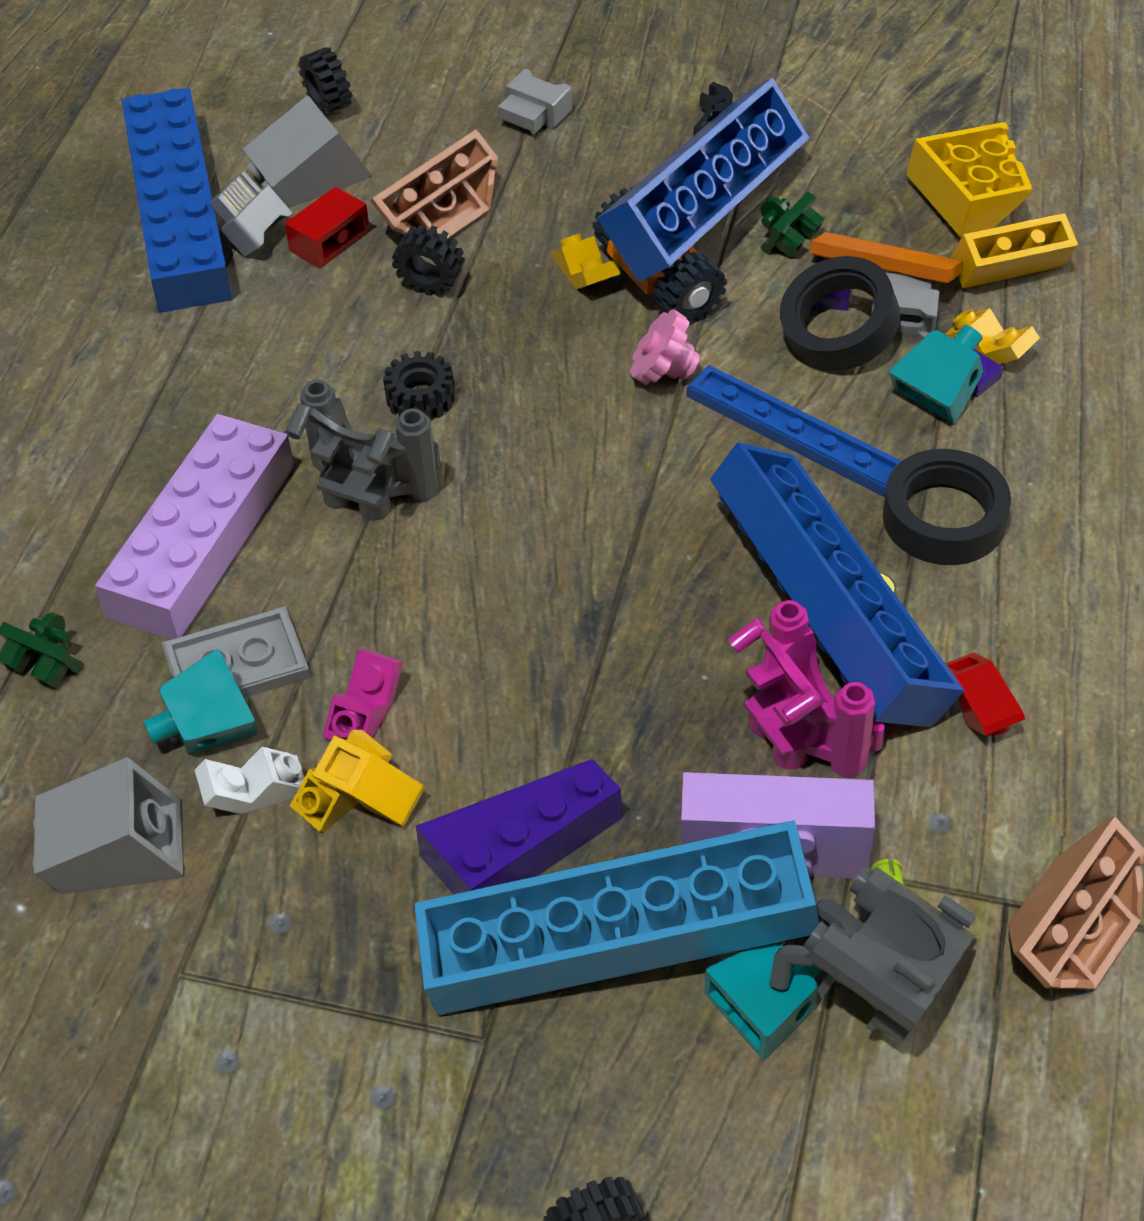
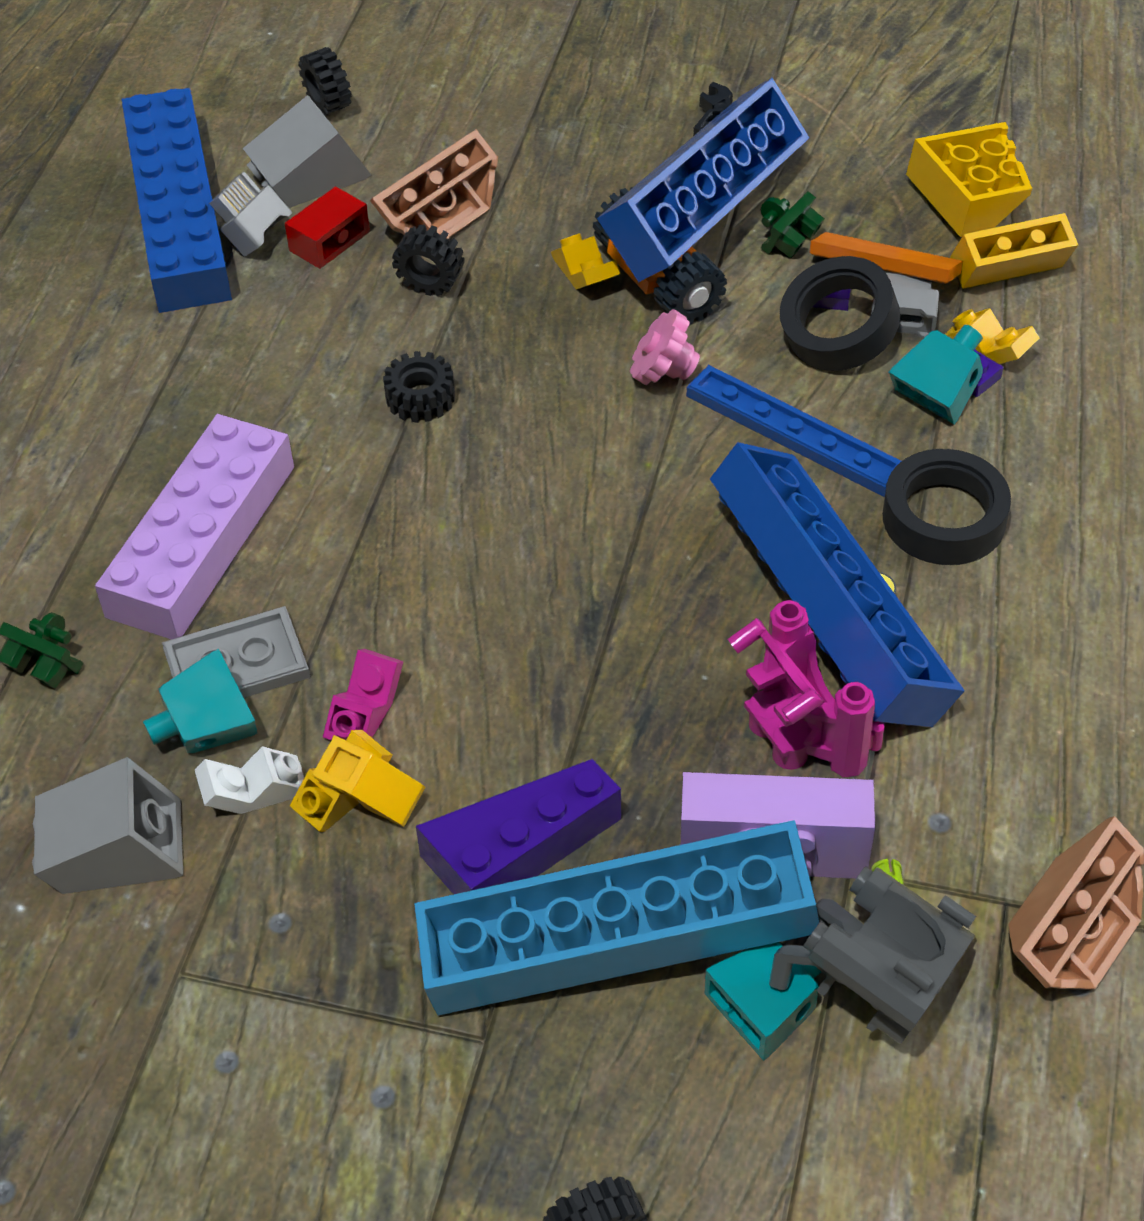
(364, 465): dark grey piece -> none
(534, 102): light grey piece -> none
(987, 700): red slope -> none

